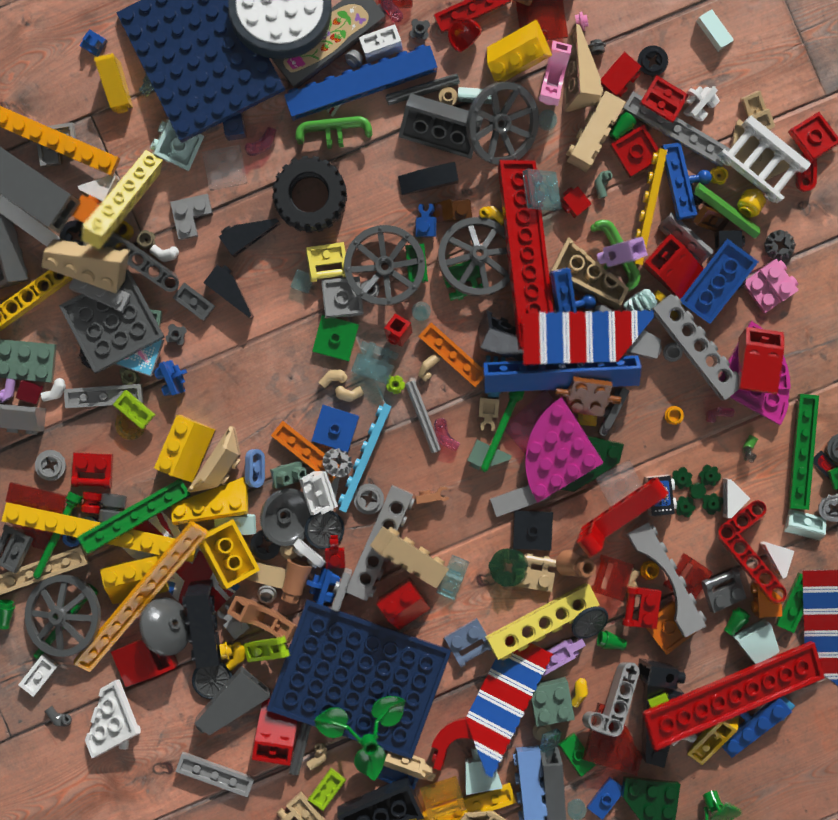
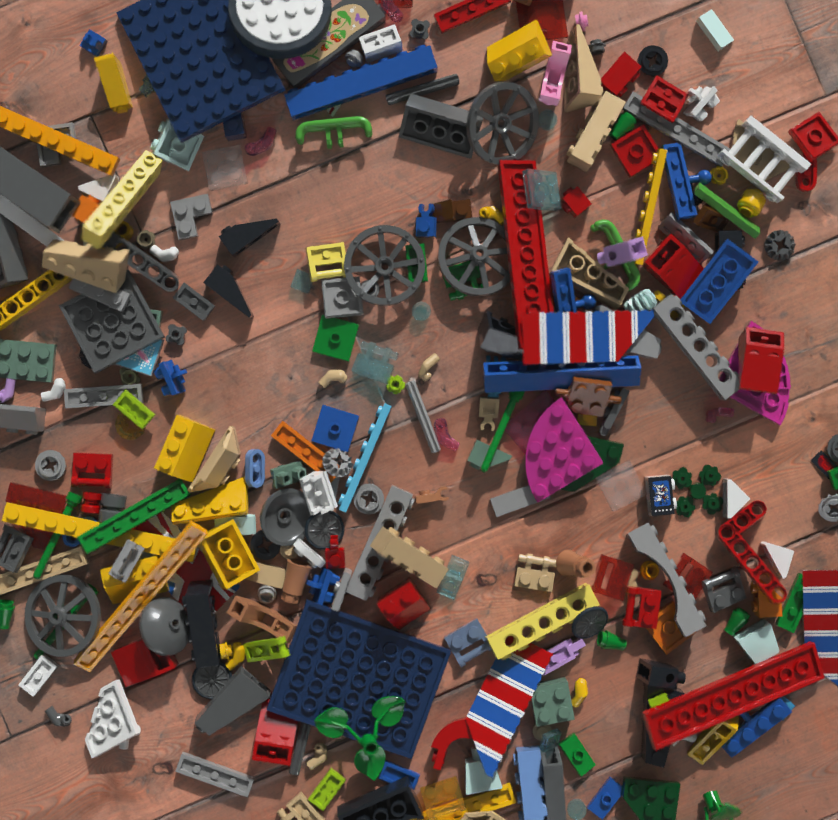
(29, 392): dark red slope -> none
(73, 226): black gear -> none
(126, 561): none -> light grey hinge
(232, 625): light grey plate -> none
(304, 169): black tyre -> none
(347, 395): tan arm -> none
(398, 330): red brick -> none
(414, 767): tan hinge -> none
(428, 178): black slope -> none
(452, 354): orange plate -> none
(453, 100): tan plate -> none
(463, 33): red helmet -> none
(469, 94): light aqua slope -> none
(519, 567): clear green plate -> none
(532, 530): black plate -> none
(595, 531): red beam -> none
(600, 183): sand green arm -> none
(612, 751): clear red plate -> none
(614, 697): light grey beam -> none
(672, 352): light grey plate -> none
(673, 415): light orange plate -> none
(747, 449): arm -> none
(755, 107): tan slope -> none
(771, 285): bright pink plate -> none
(803, 451): green plate -> none
(805, 525): light aqua slope -> none

